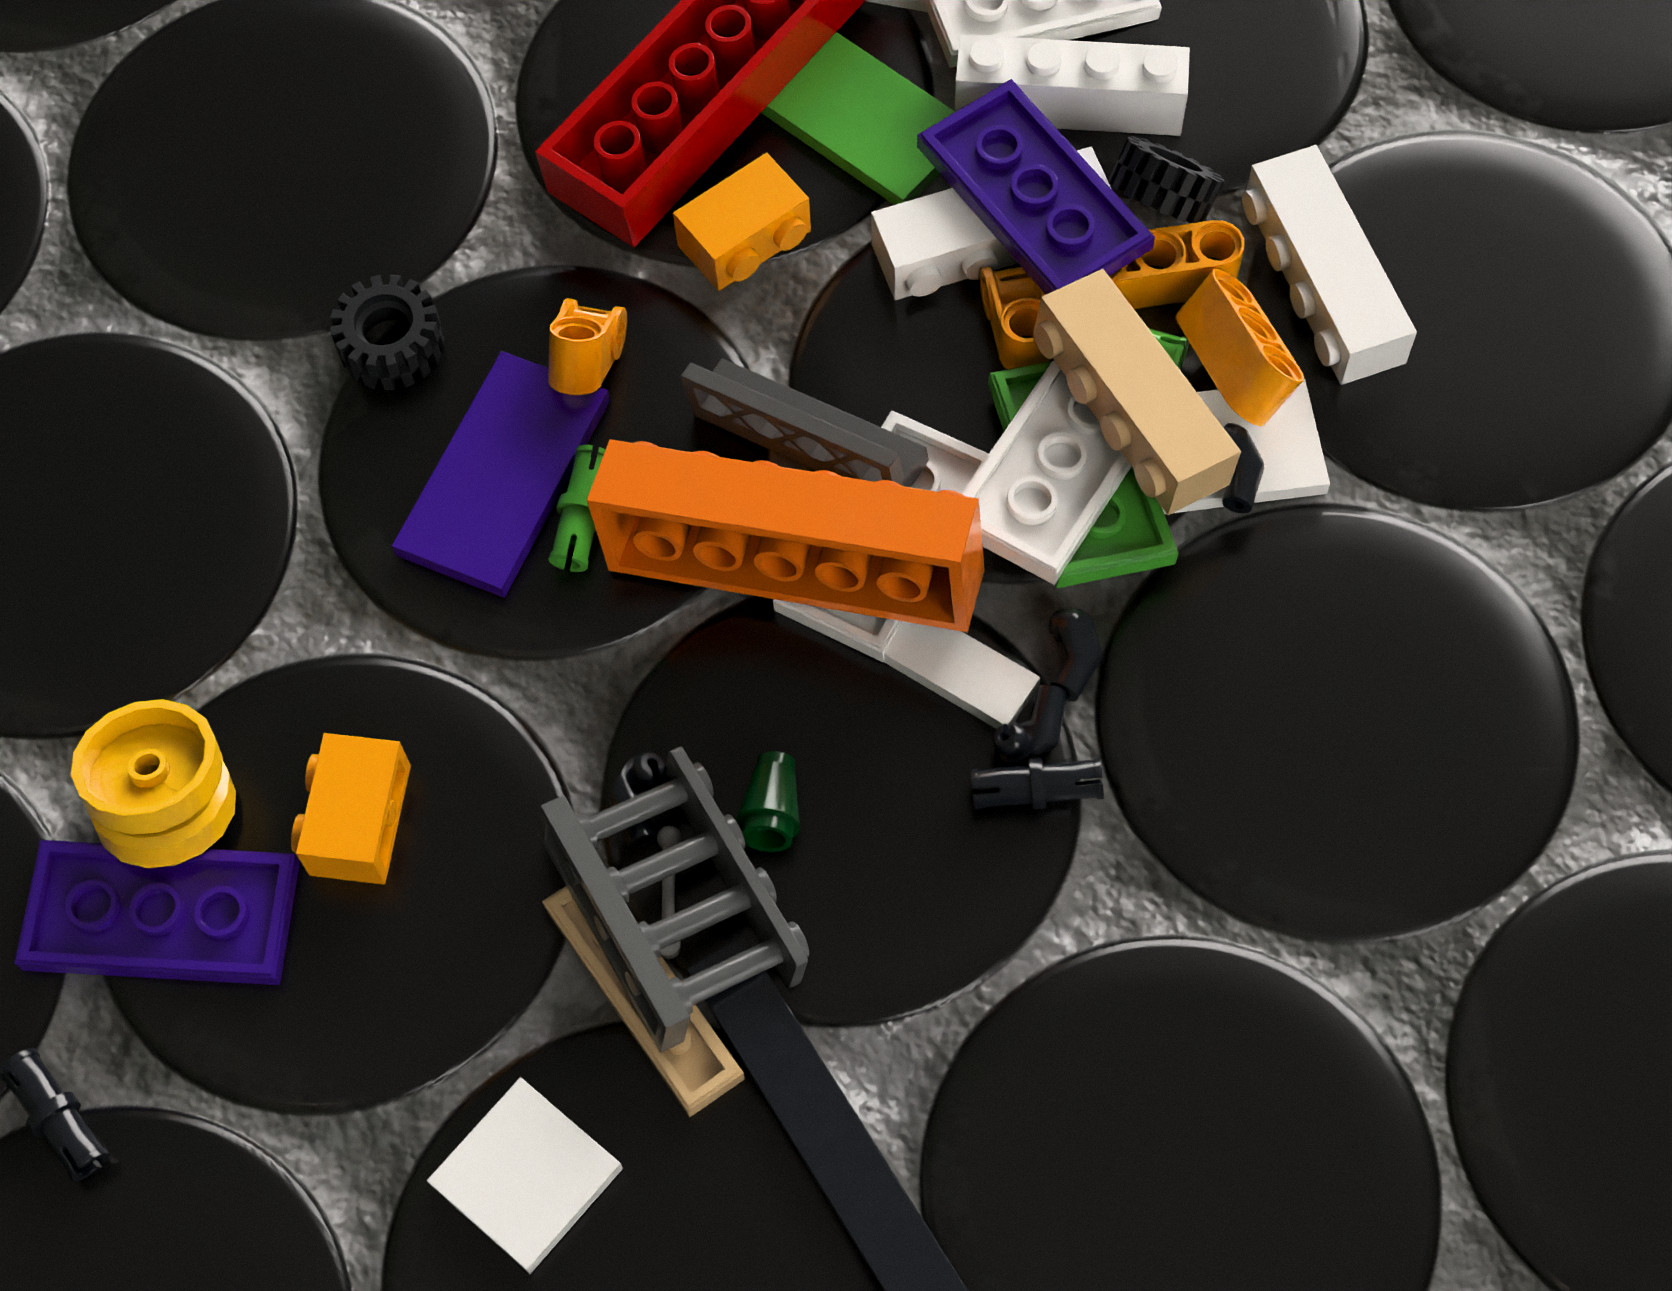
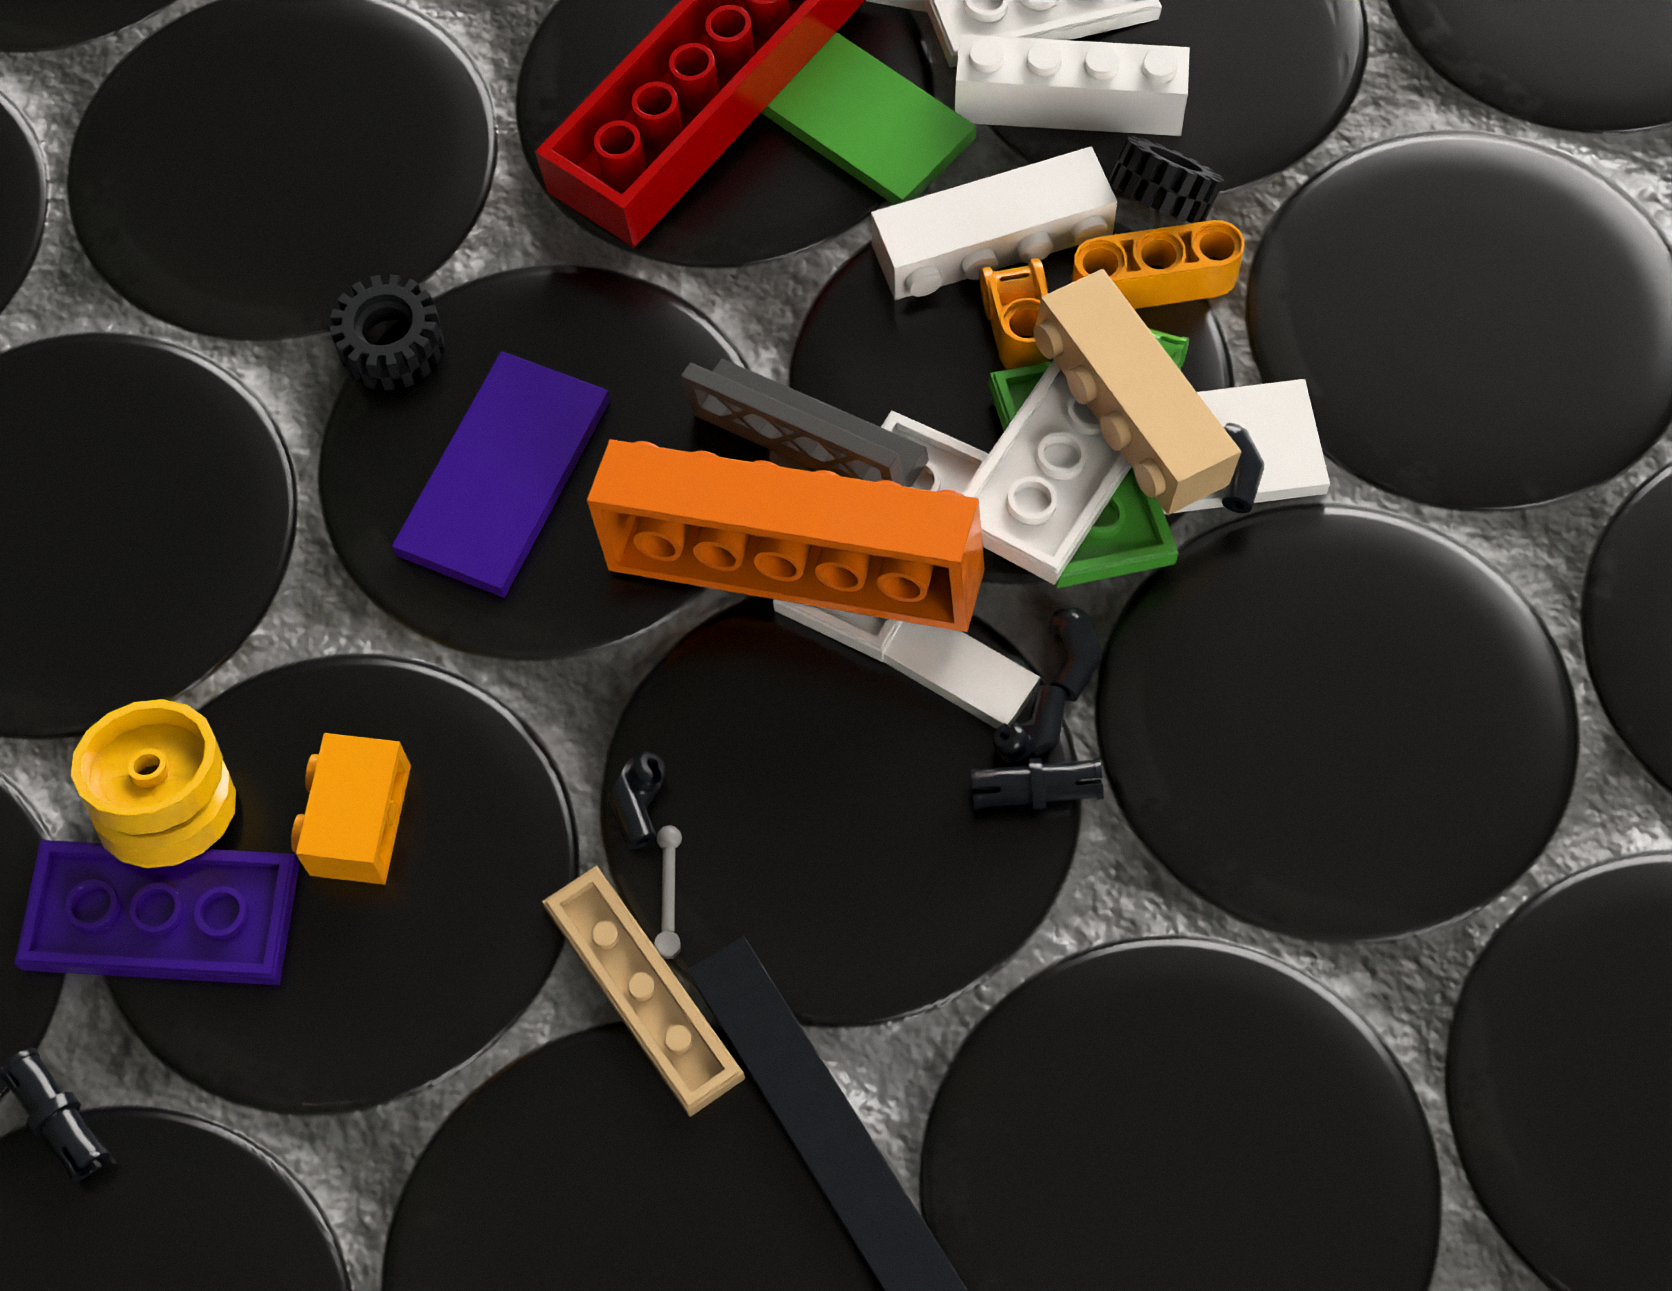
(525, 1175): white tile -> none
(576, 523): bright green pin -> none
(584, 346): light orange piece -> none
(635, 946): dark grey fence -> none
(743, 222): light orange brick -> none
(770, 804): dark green cone -> none
(1033, 189): dark purple tile -> none
(1239, 347): light orange beam -> none
(1328, 265): white brick -> none

